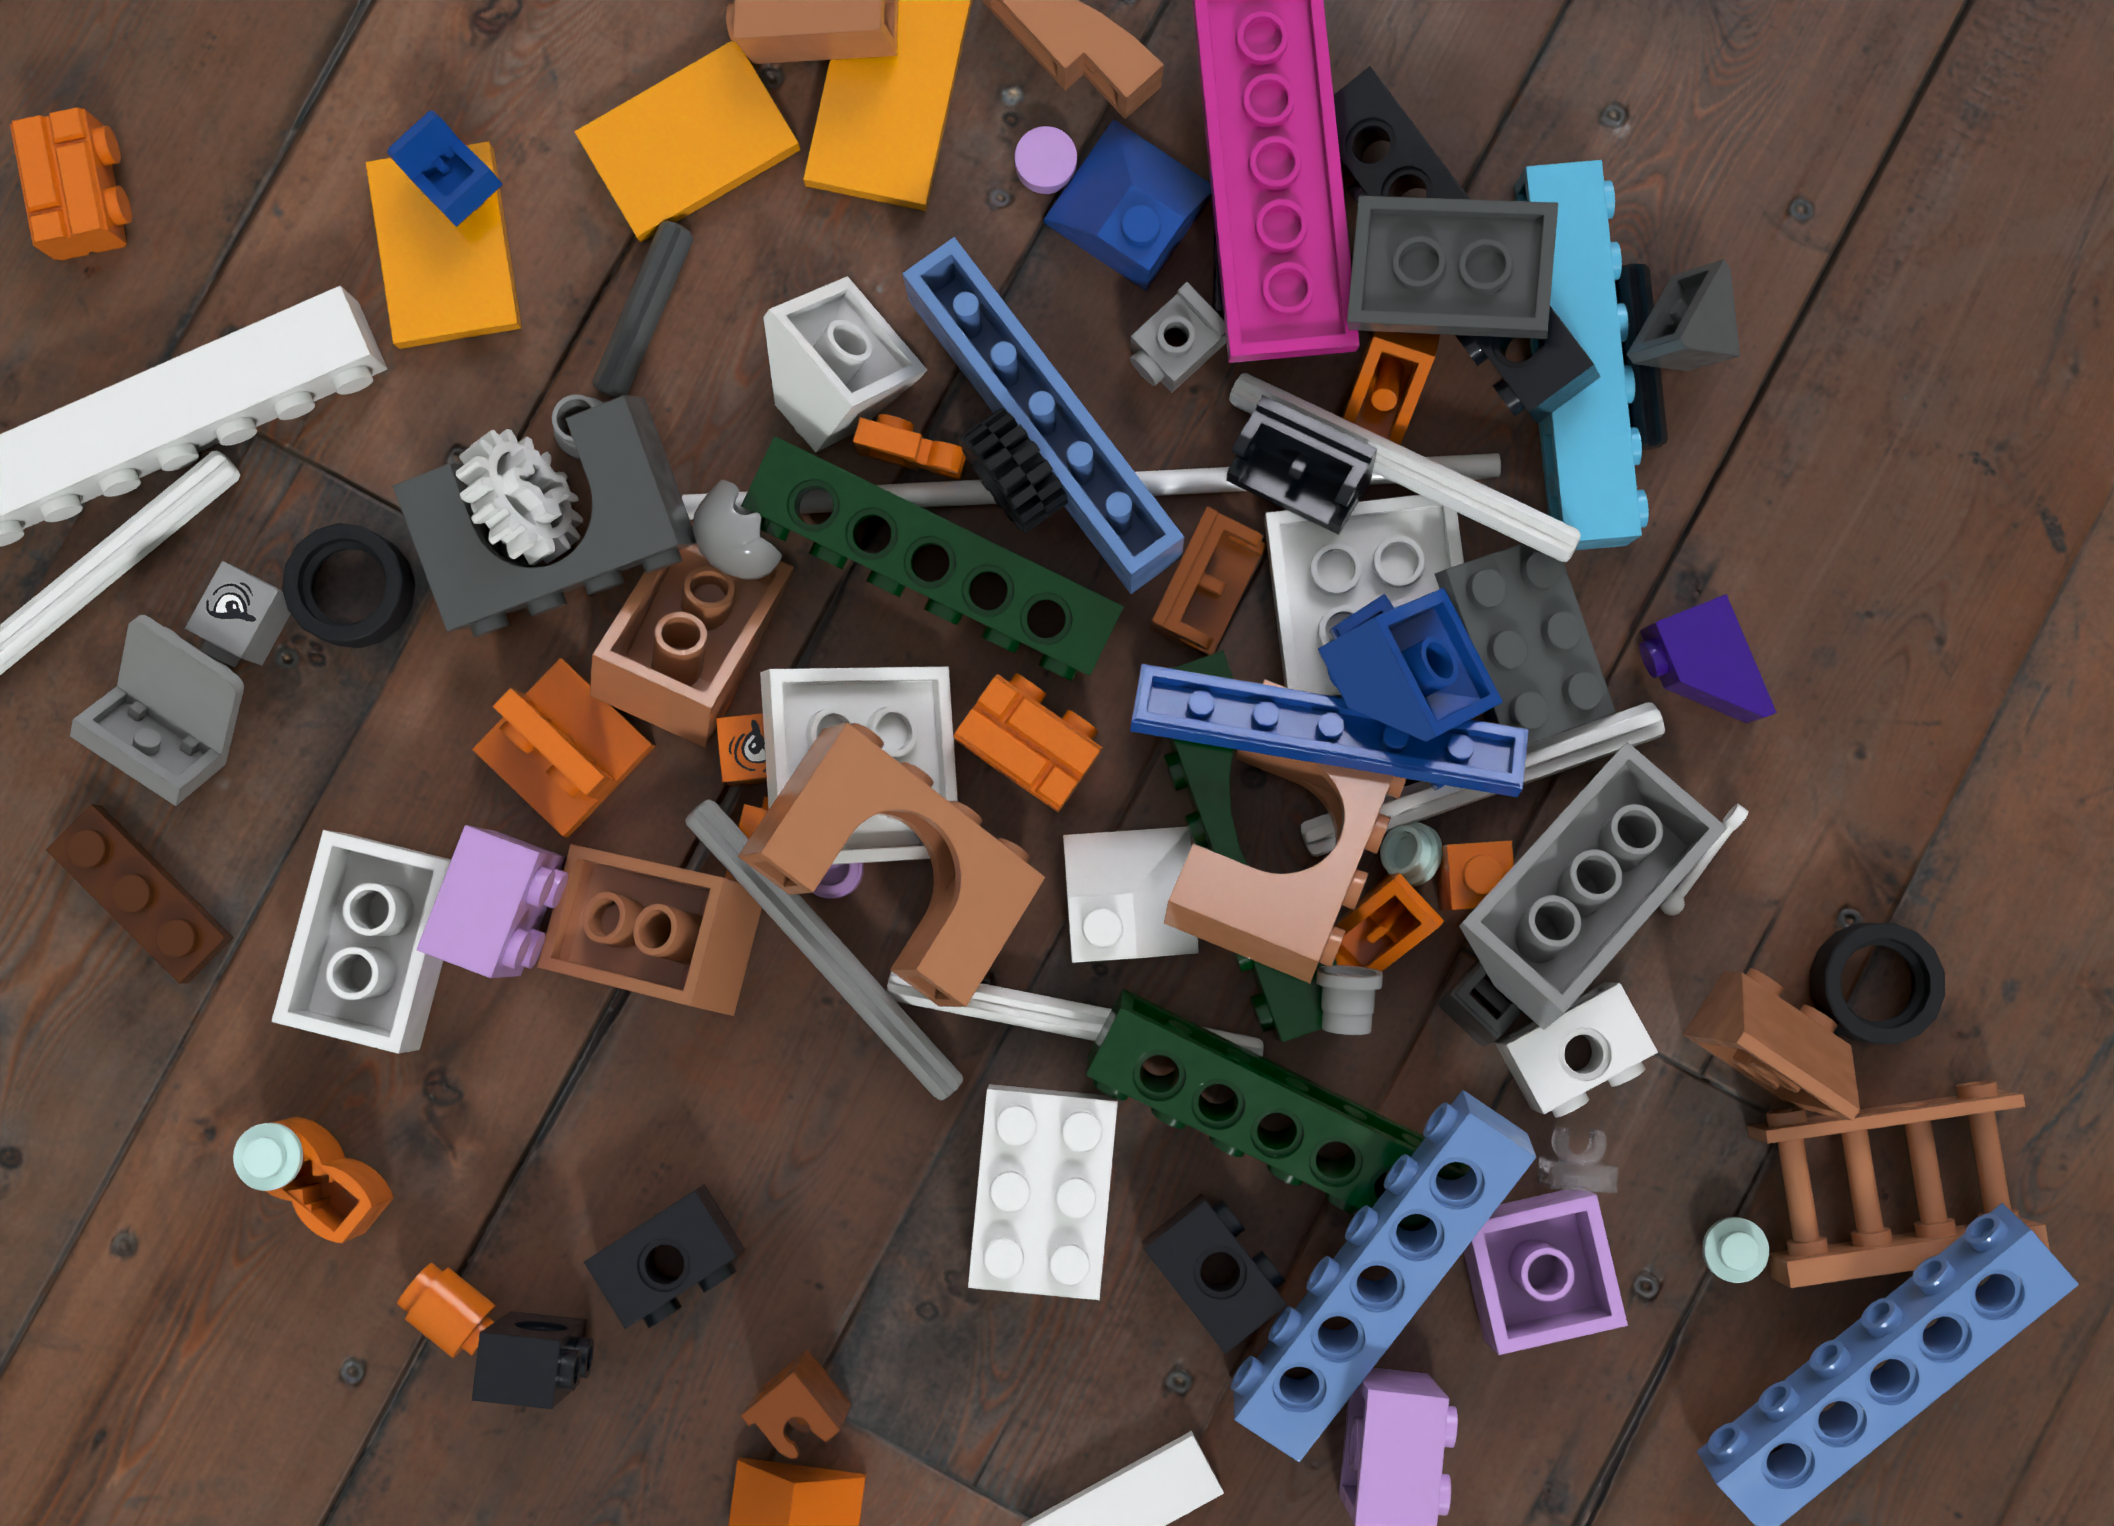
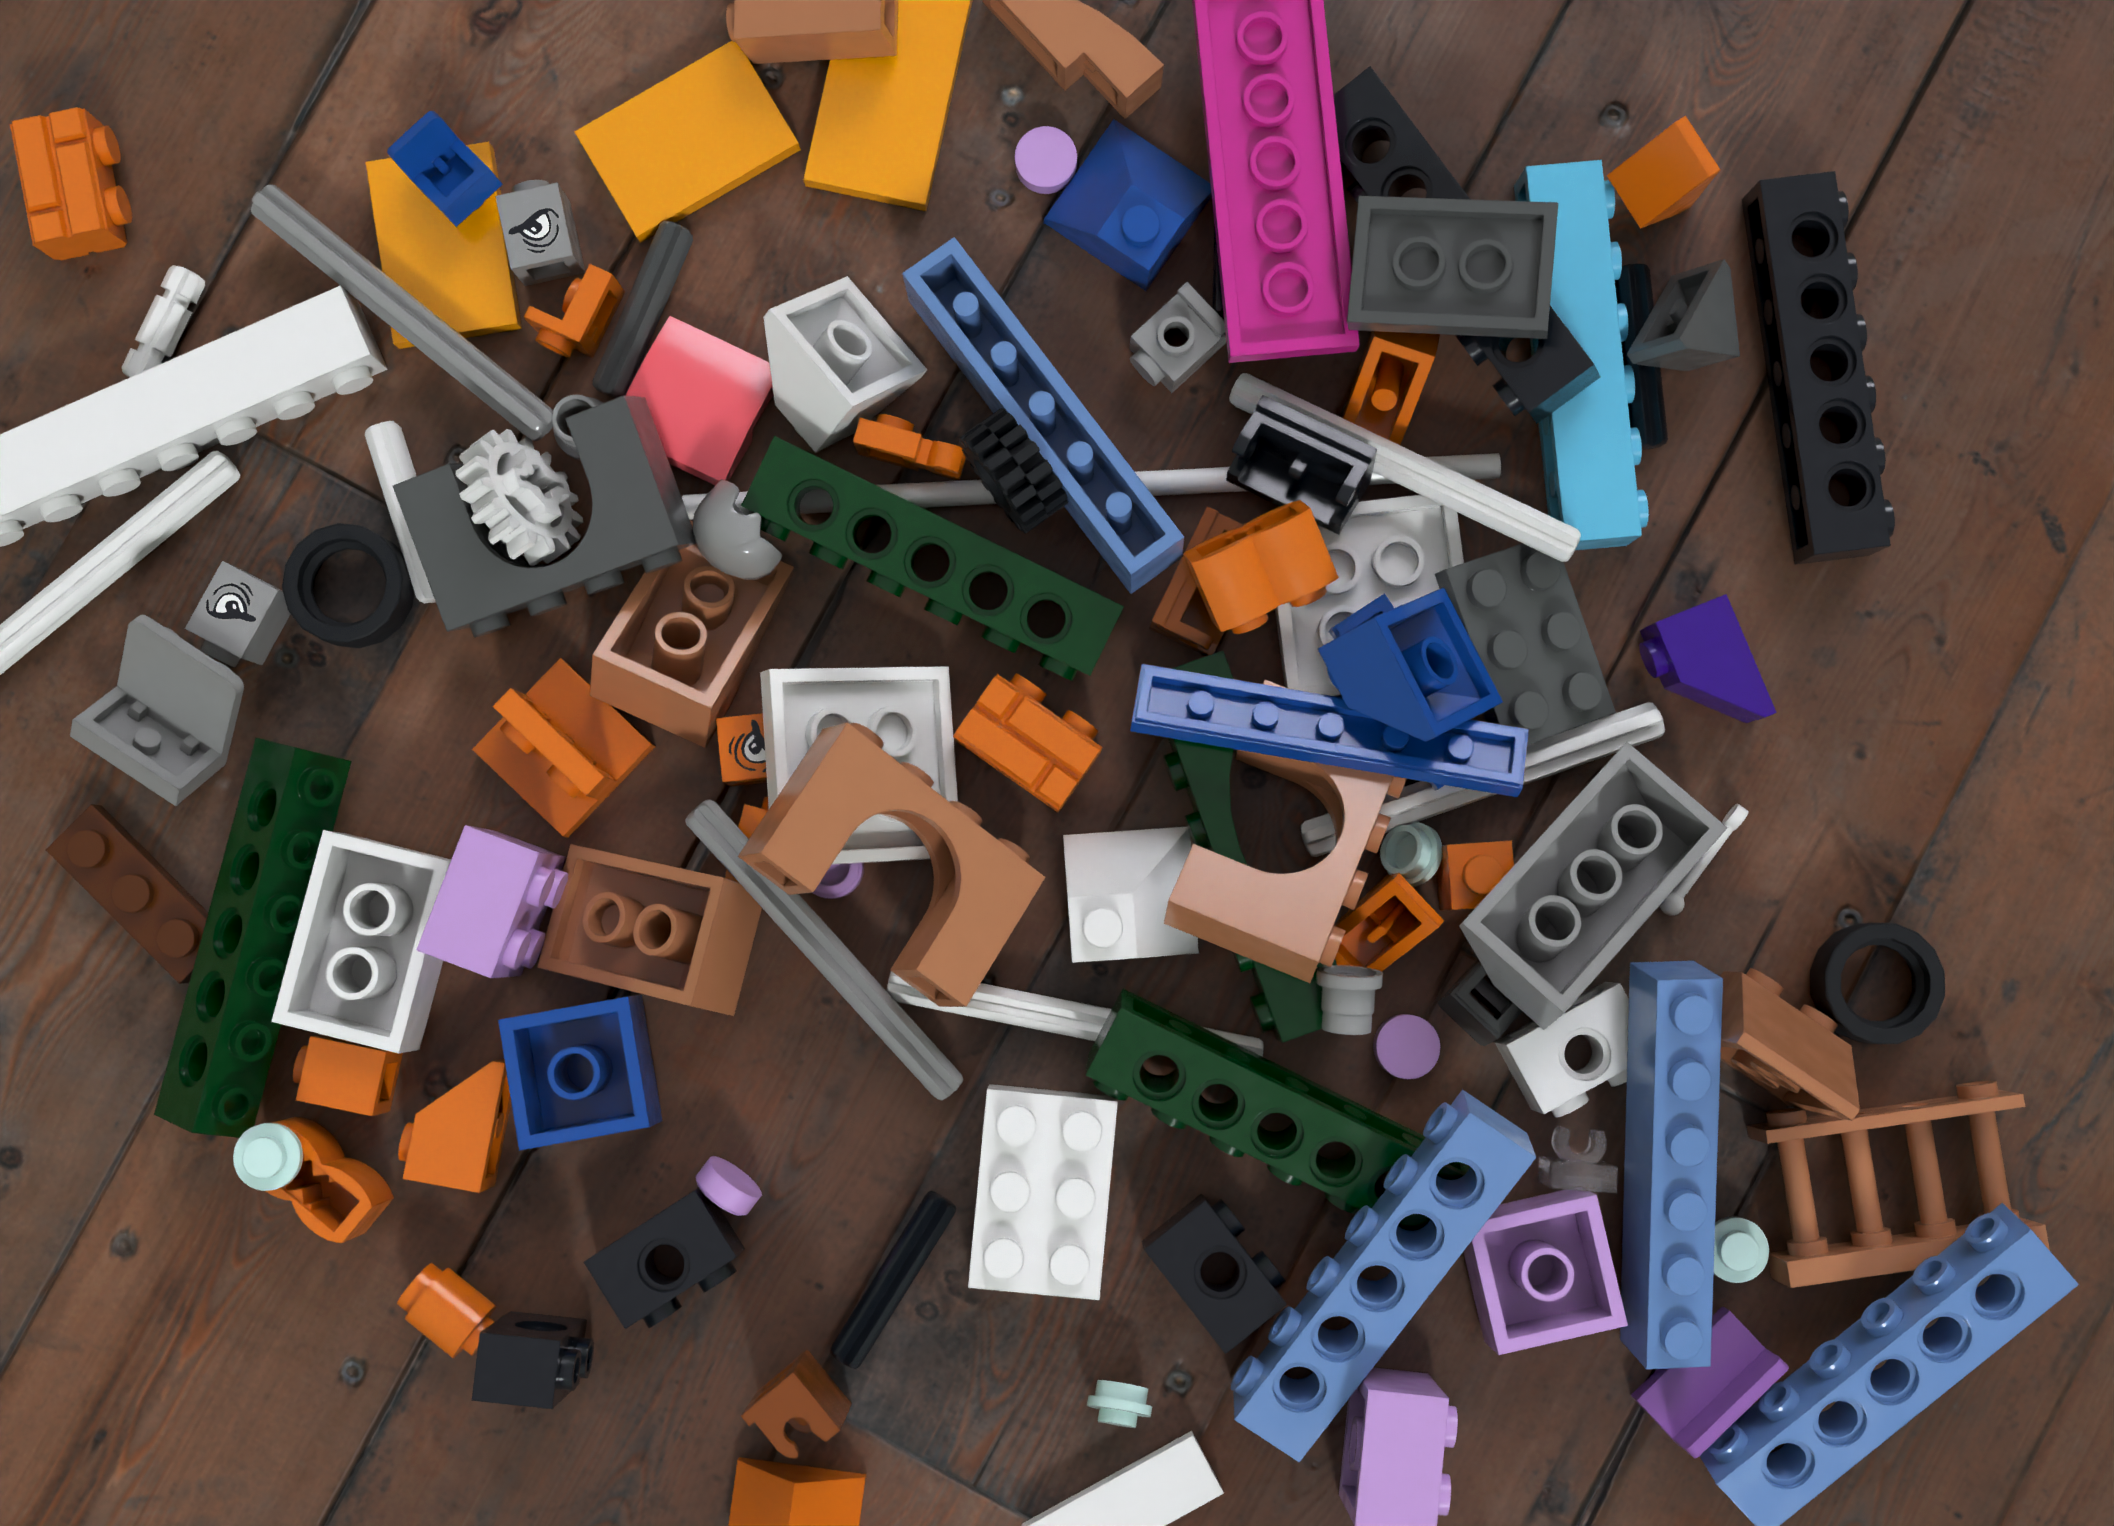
(164, 320): none -> white axle
(227, 1013): none -> dark green brick
(346, 1075): none -> orange brick
(392, 467): none -> white axle
(402, 312): none -> light grey axle
(460, 1134): none -> orange slope
(539, 232): none -> light grey brick
(580, 1072): none -> blue brick
(587, 310): none -> orange bracket
(702, 398): none -> coral slope
(728, 1186): none -> lavender tile
(893, 1280): none -> black axle
(1119, 1403): none -> light aqua plate
(1262, 567): none -> orange brick
(1406, 1046): none -> lavender tile
(1665, 174): none -> orange slope
(1671, 1162): none -> medium blue brick
(1703, 1402): none -> medium lavender panel
(1819, 212): none -> black brick

